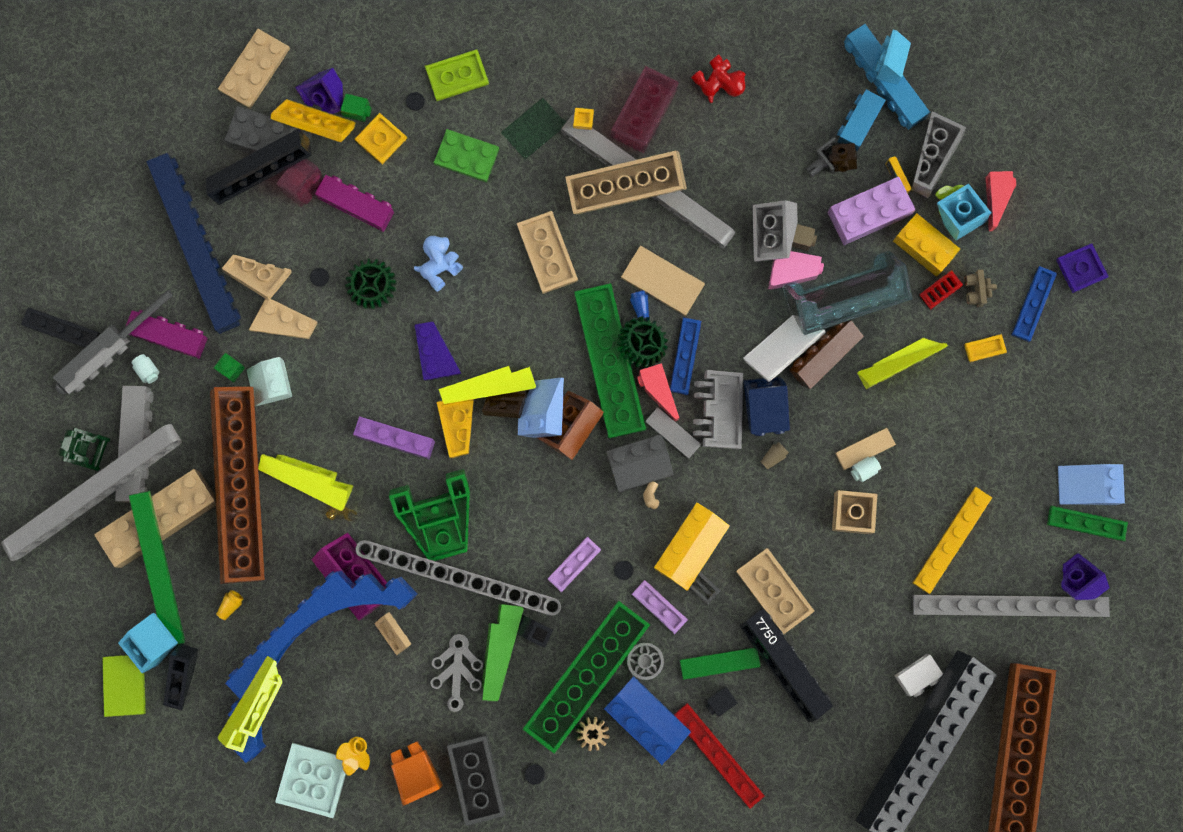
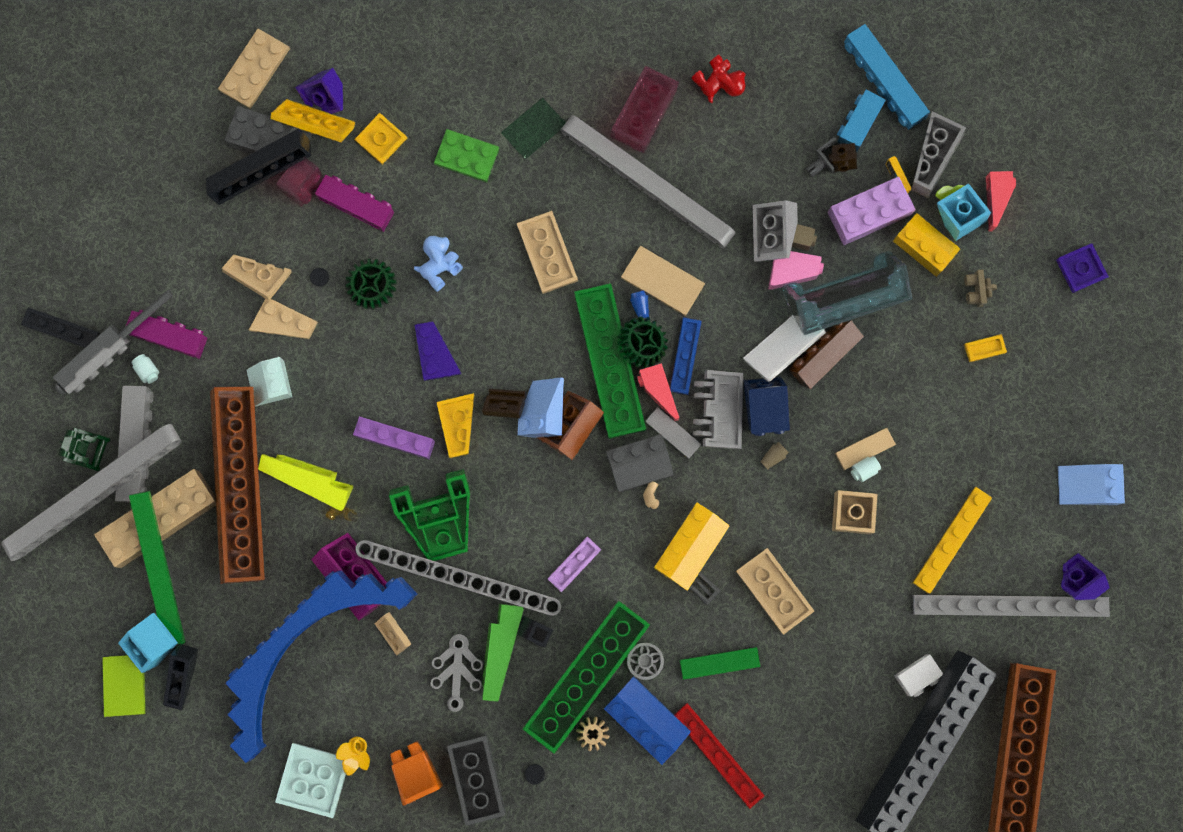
(193, 243): dark blue brick -> none
(229, 367): green brick -> none
(229, 604): yellow cone -> none
(252, 707): neon yellow wedge -> none
(355, 108): green brick -> none
(415, 101): black piece -> none
(457, 75): lime tile -> none
(489, 384): neon yellow wedge -> none
(583, 118): yellow plate -> none
(623, 570): black piece -> none
(626, 182): tan brick -> none
(659, 607): lavender tile -> none
(720, 702): black brick -> none
(786, 665): black brick -> none
(892, 58): medium azure slope -> none
(899, 361): neon yellow wedge -> none
(955, 282): red slope -> none
(1034, 304): blue tile -> none
(1087, 523): green tile -> none

